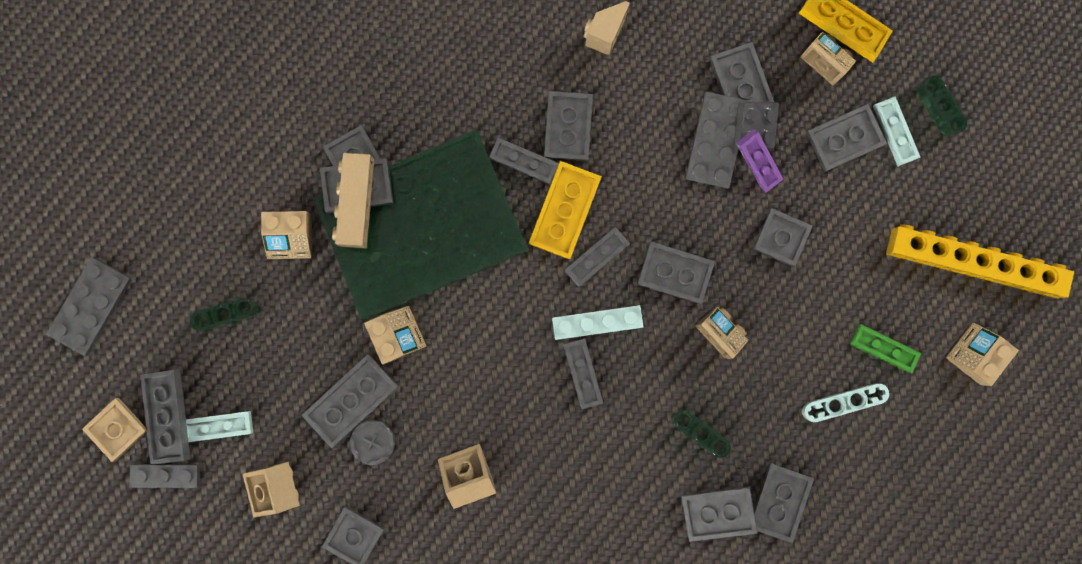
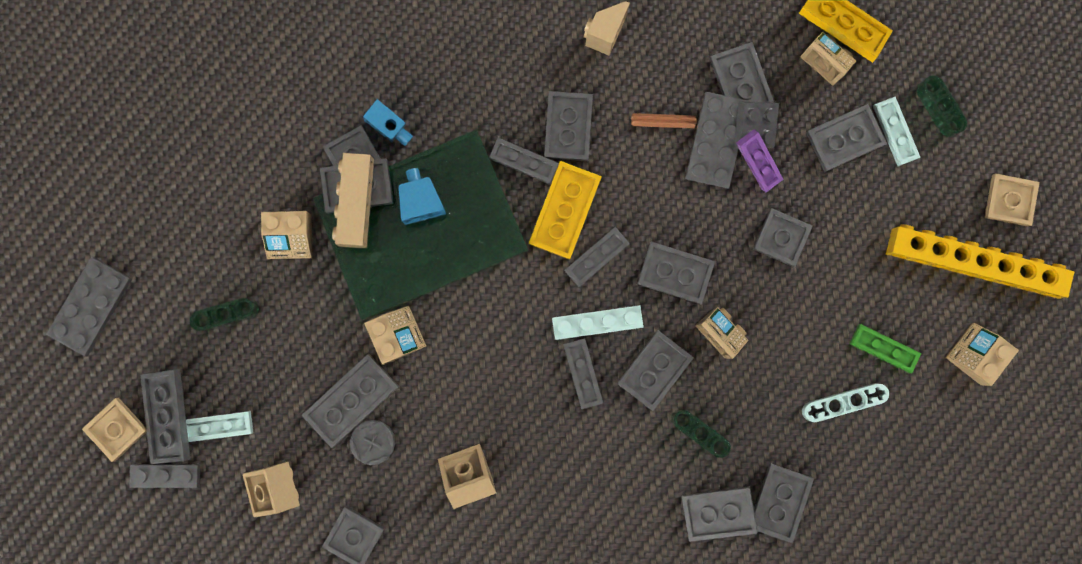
(379, 116): none -> dark azure torso
(418, 198): none -> dark azure torso
(655, 370): none -> flat silver plate
(663, 120): none -> nougat axle
(1012, 200): none -> tan plate

